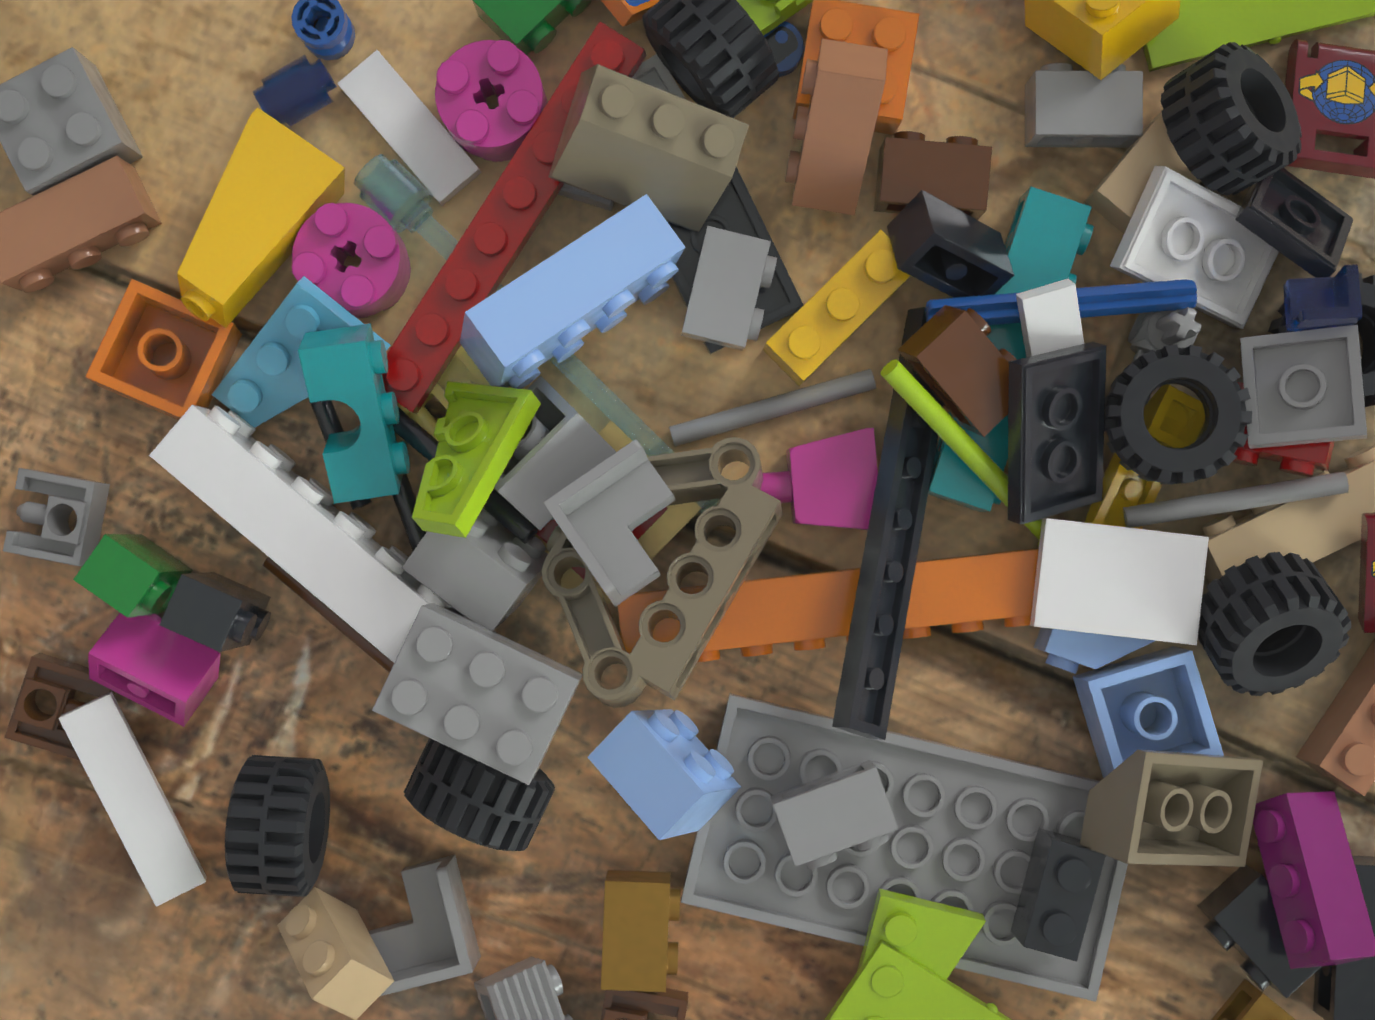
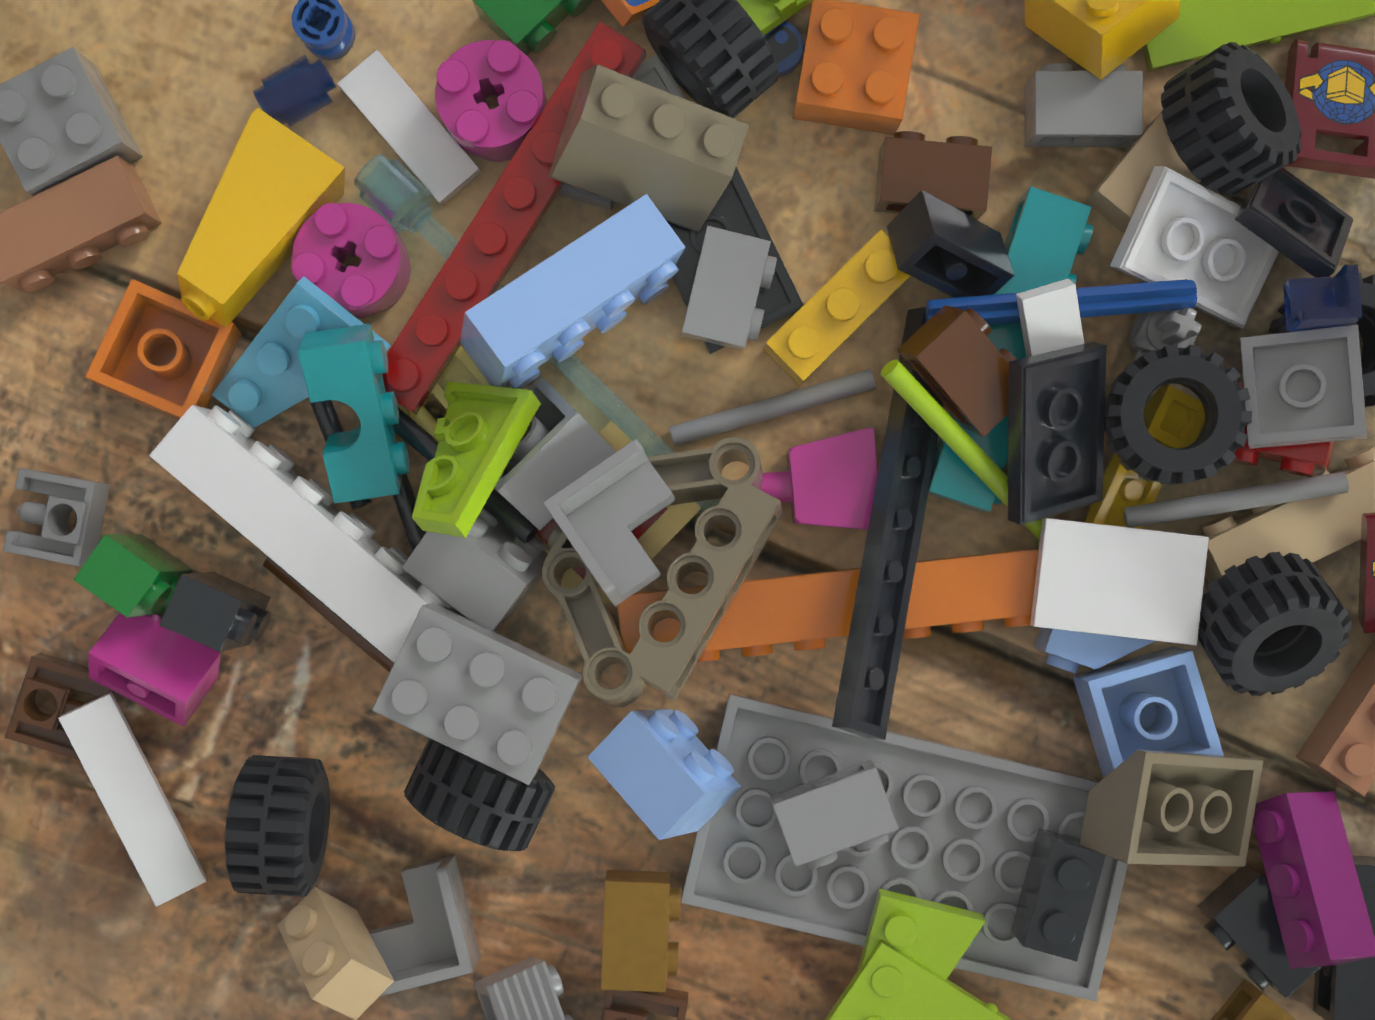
(836, 126): nougat brick -> none

